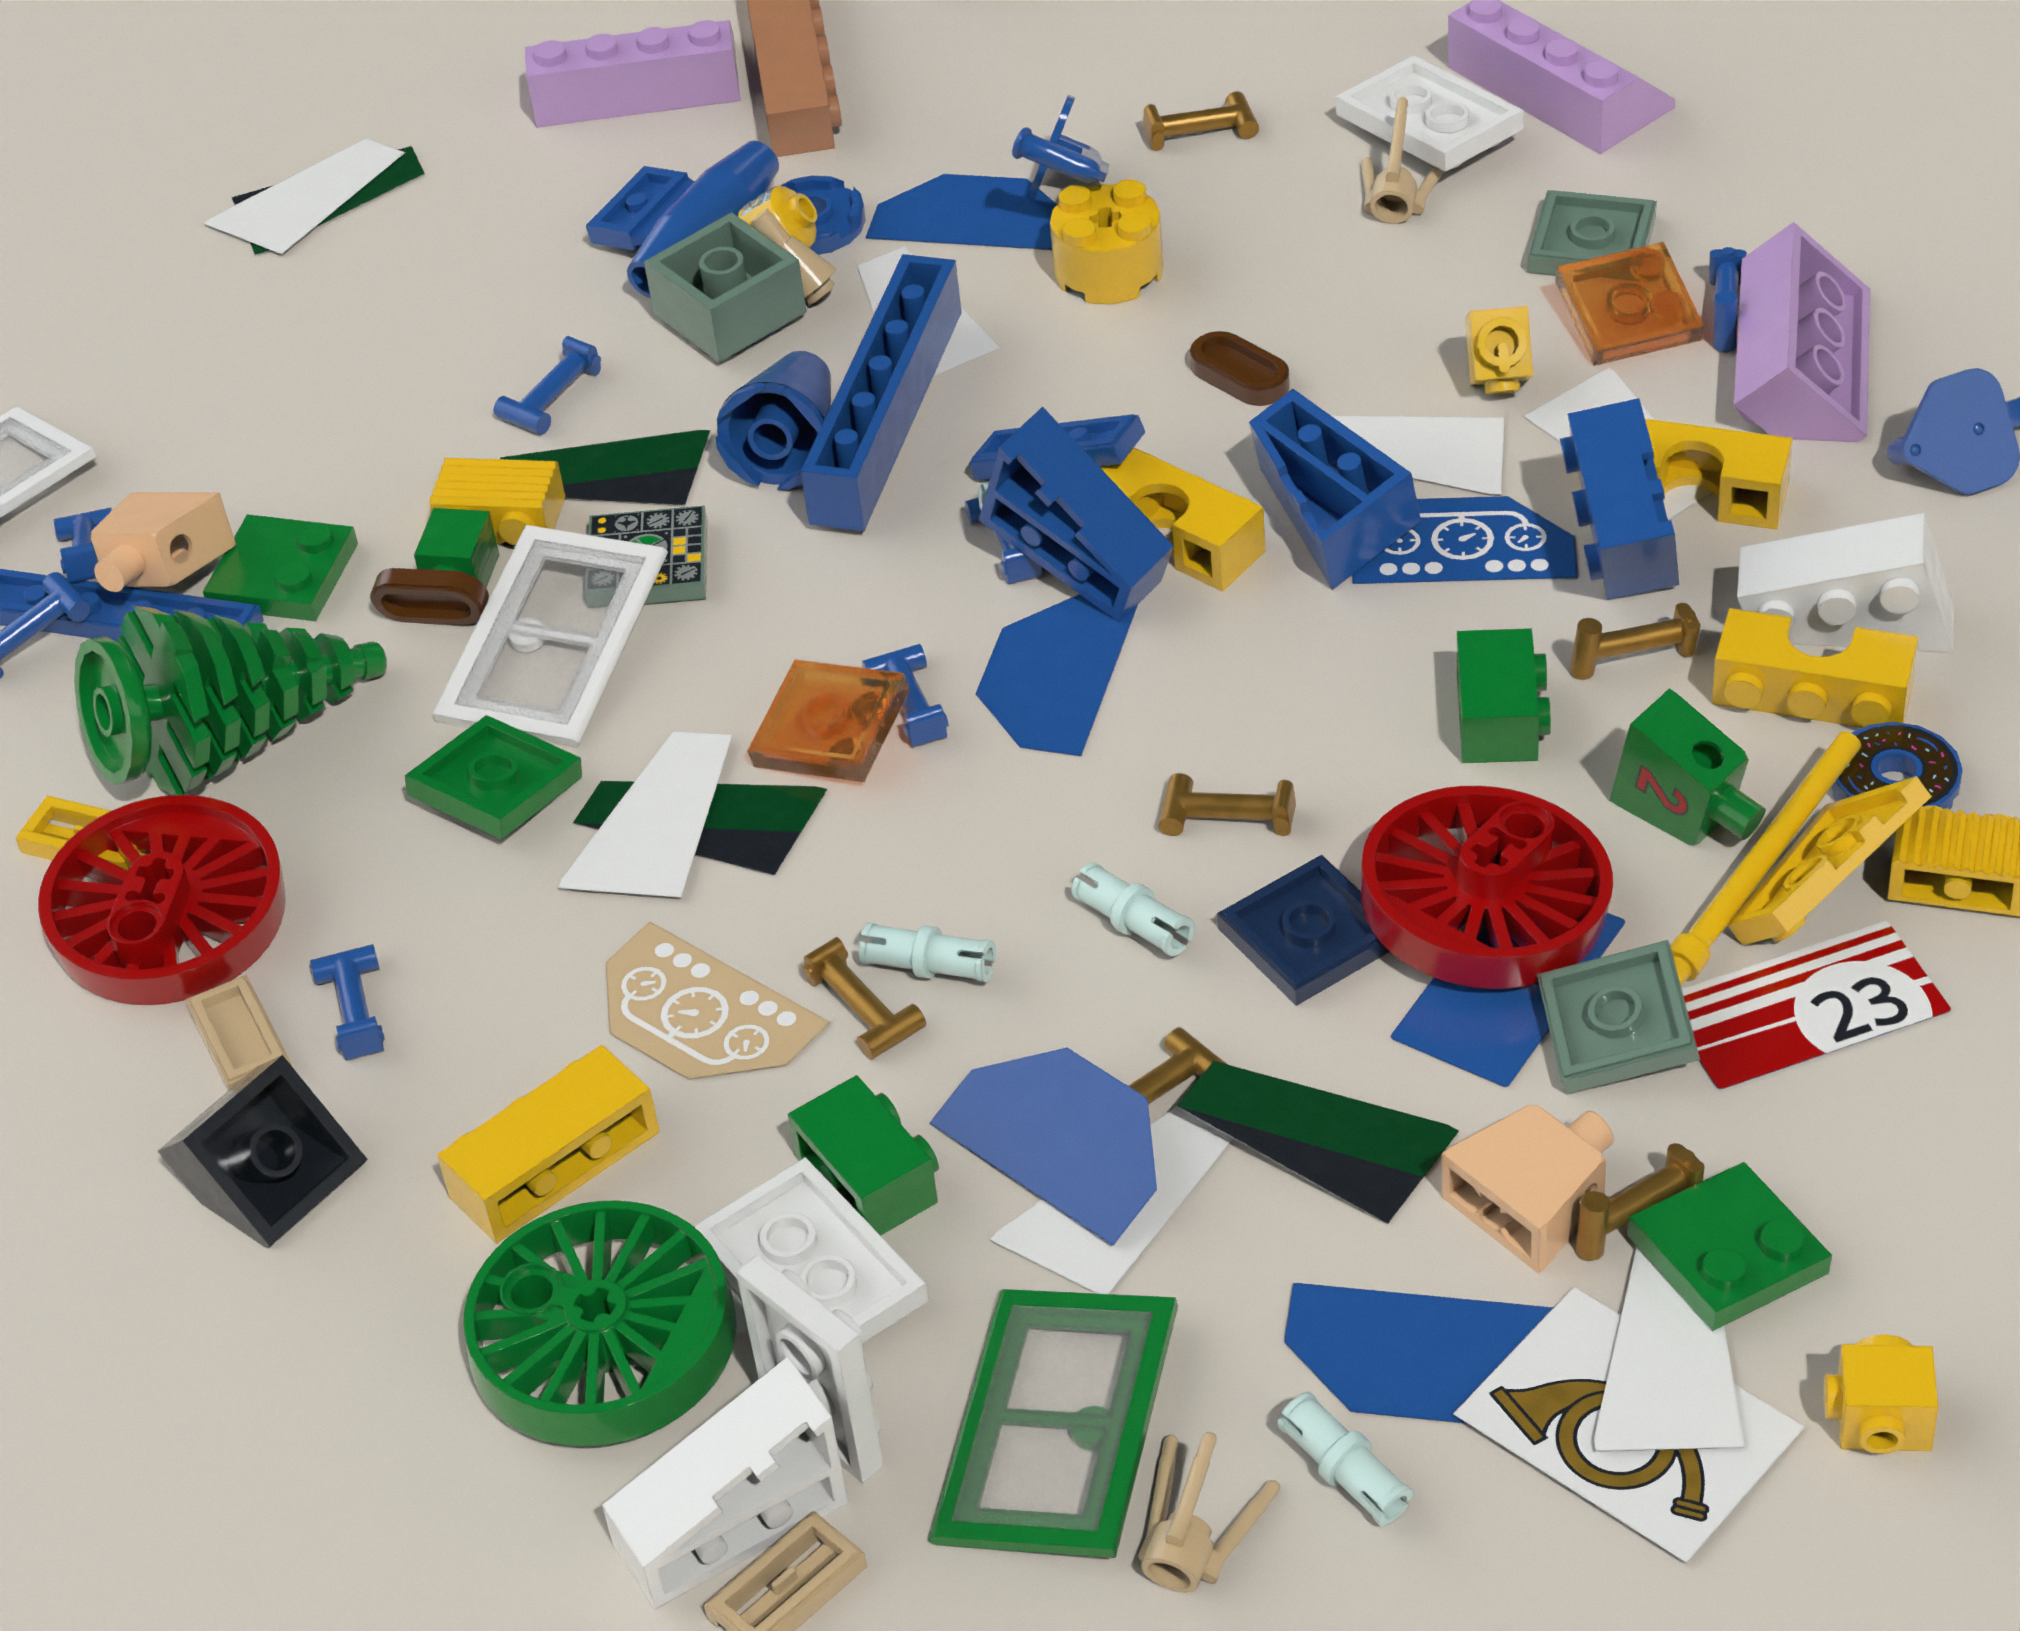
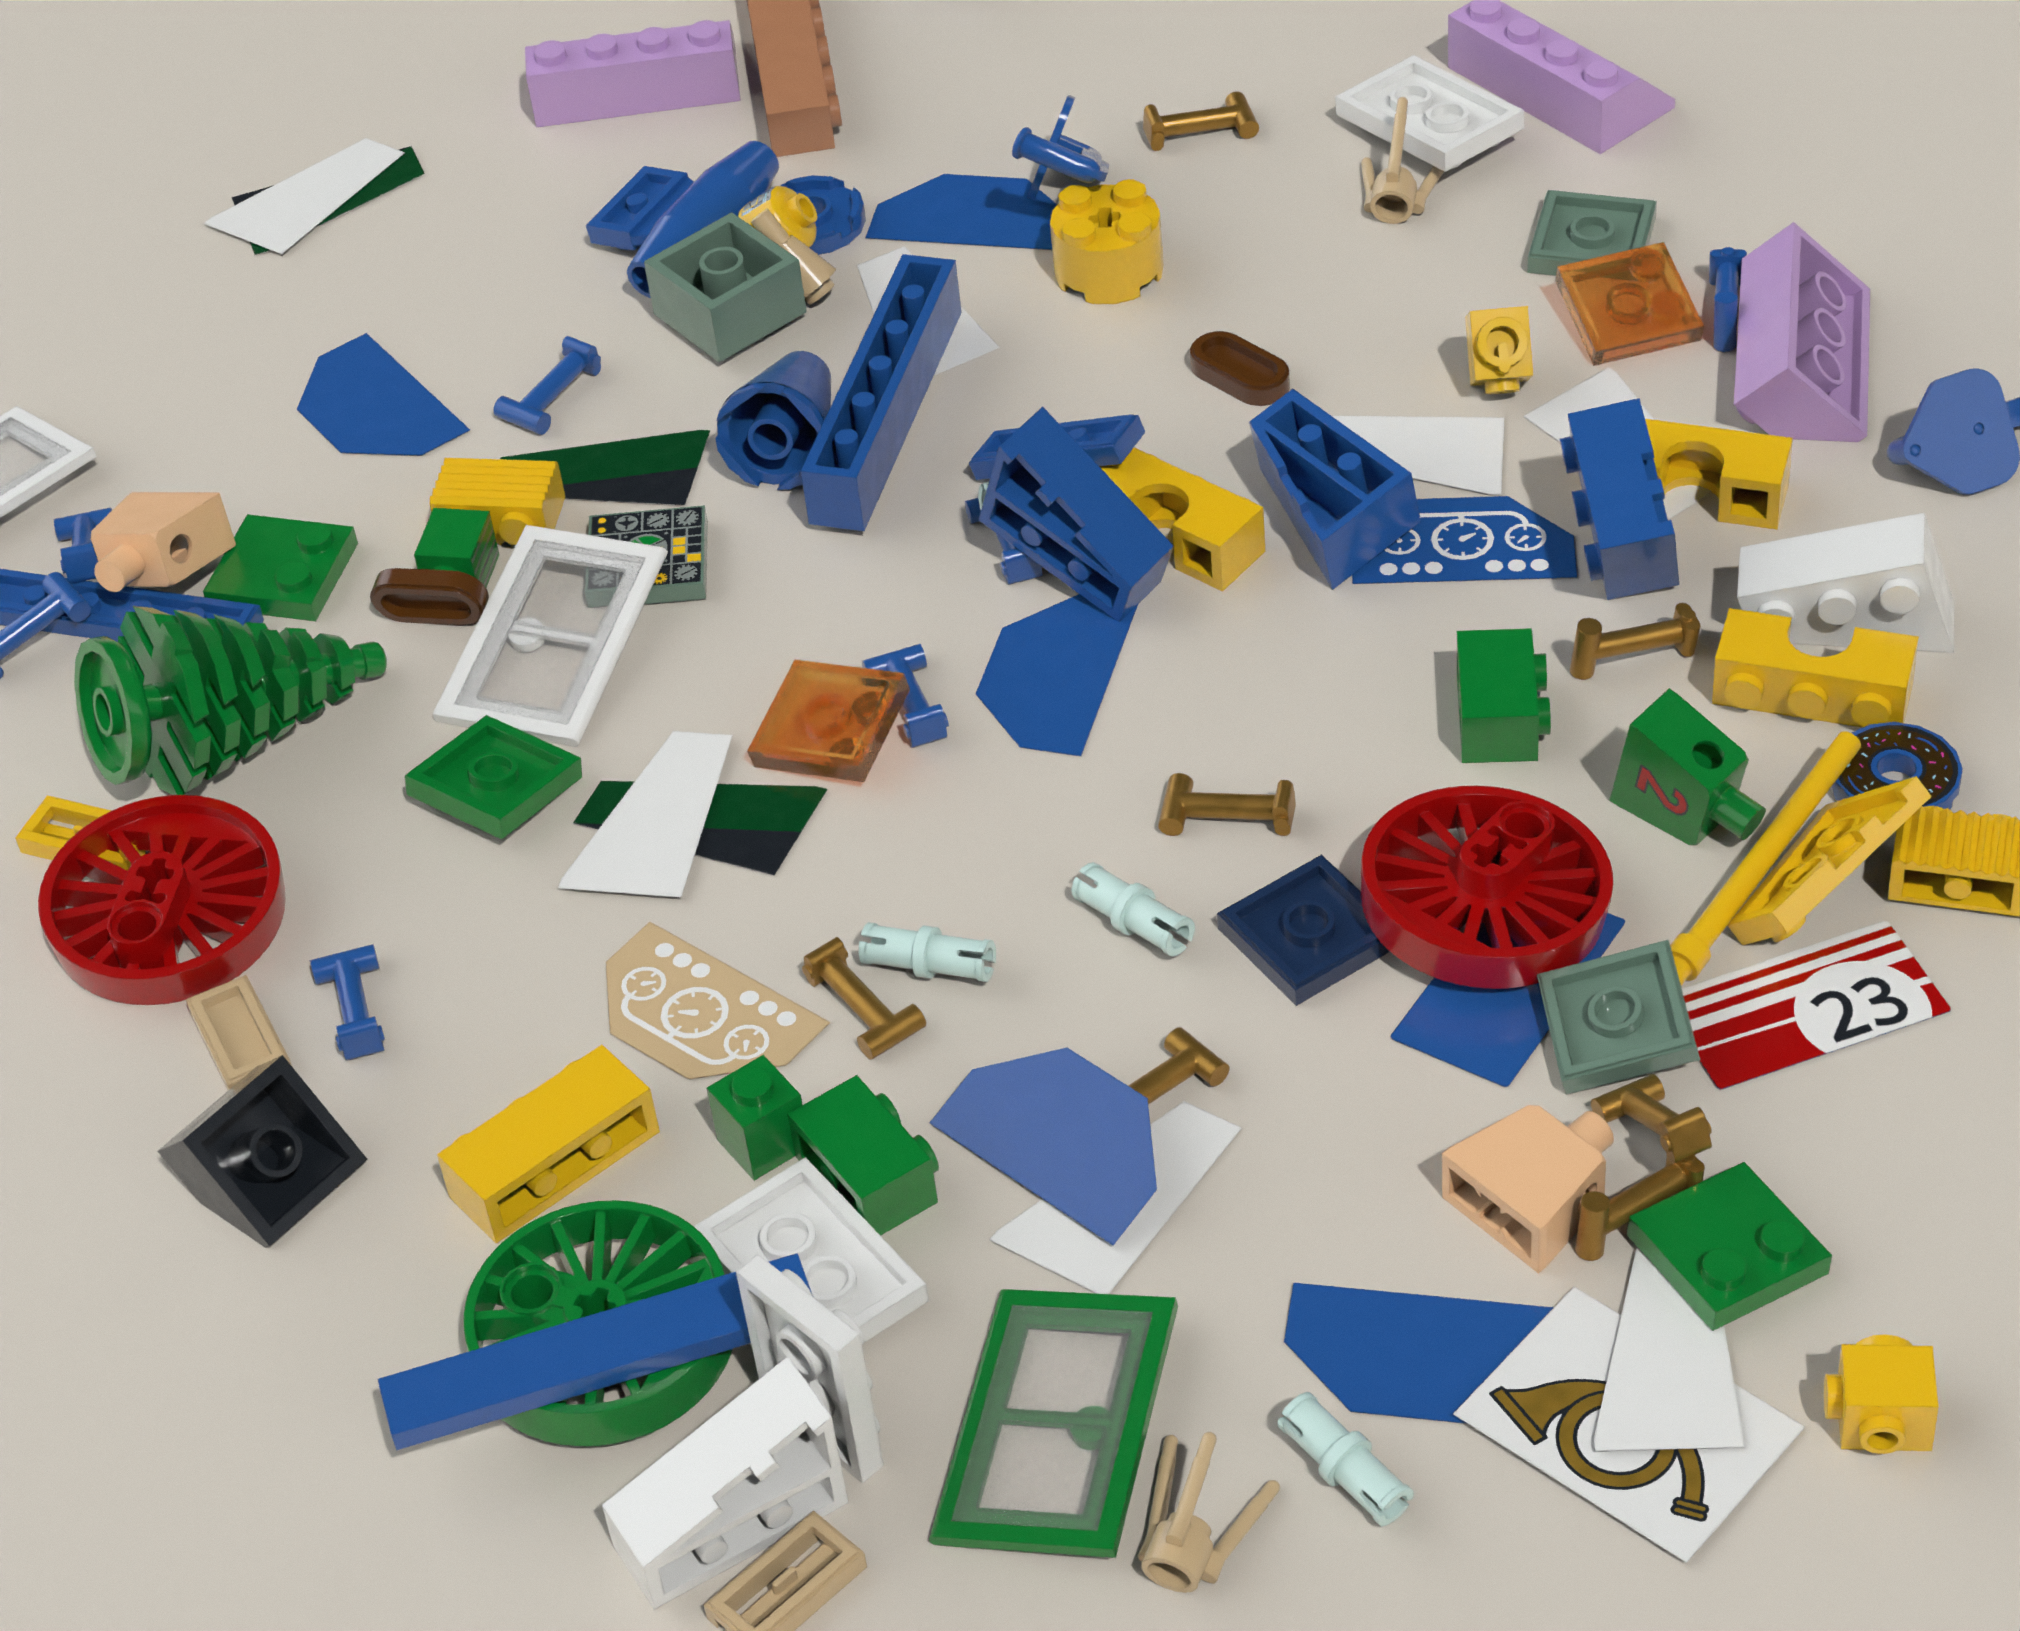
(374, 404): none -> blue sticker
(568, 1359): none -> blue tile
(752, 1116): none -> green brick
(1337, 1142): dark green sticker -> none
(1680, 1133): none -> pearl gold piece

